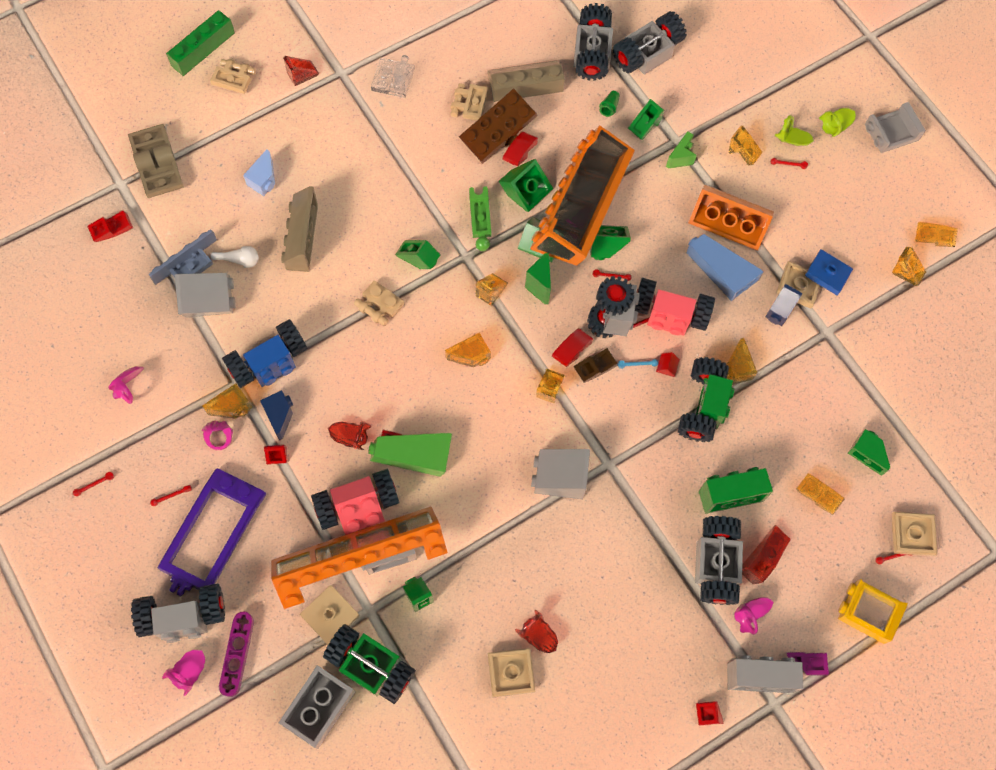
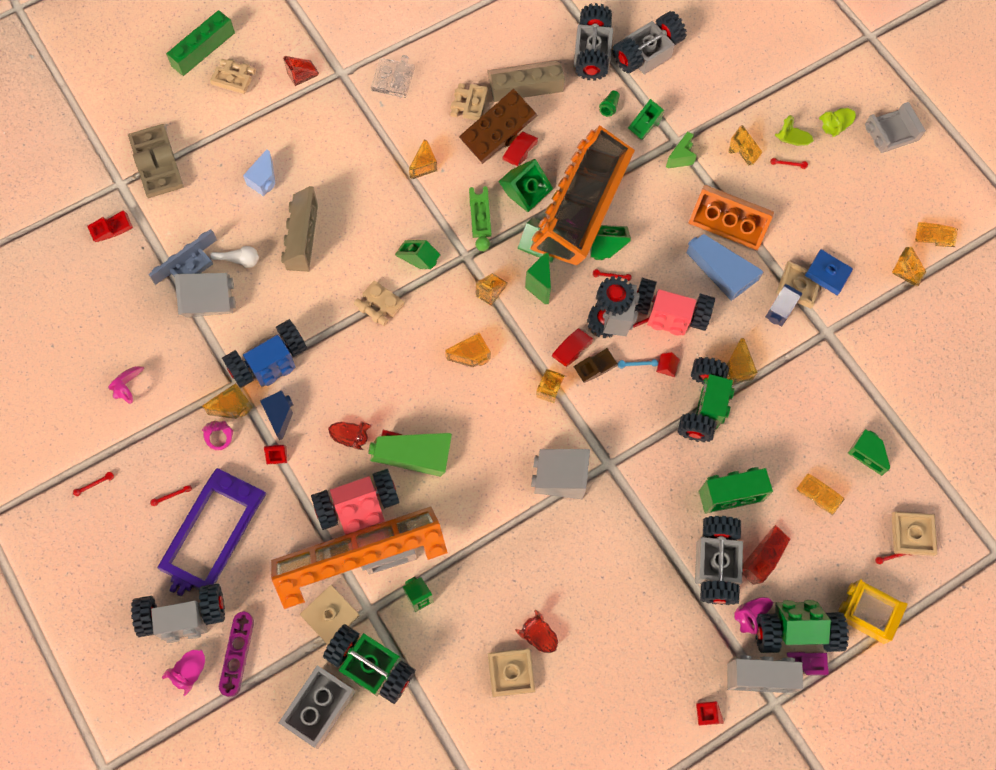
(424, 162): none -> clear yellow slope
(801, 625): none -> brick

